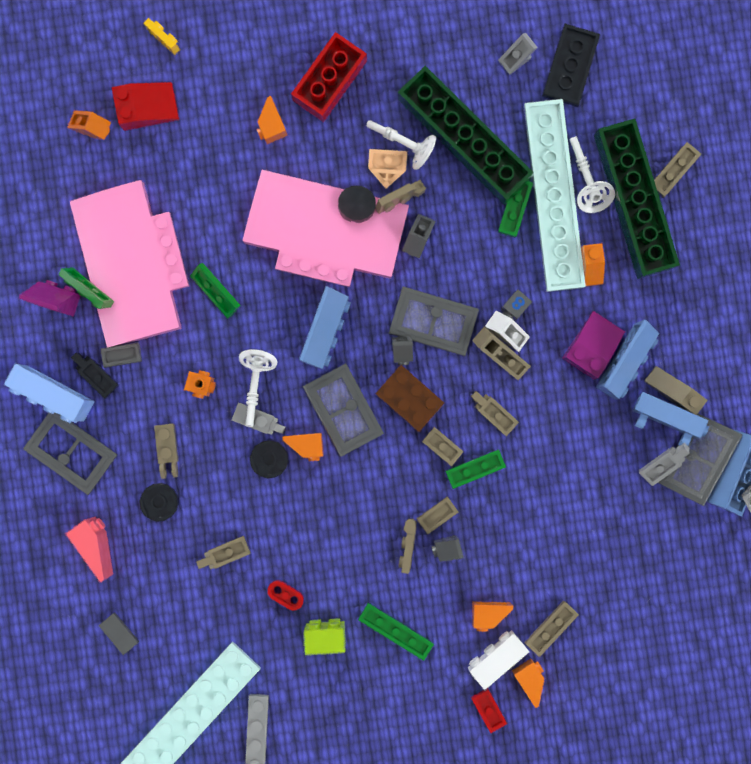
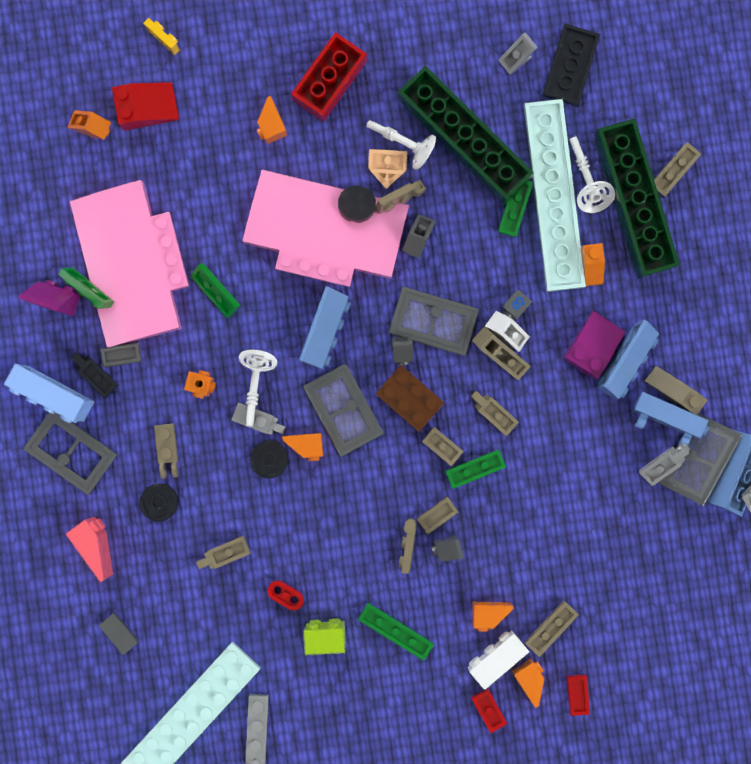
(578, 695): none -> red tile

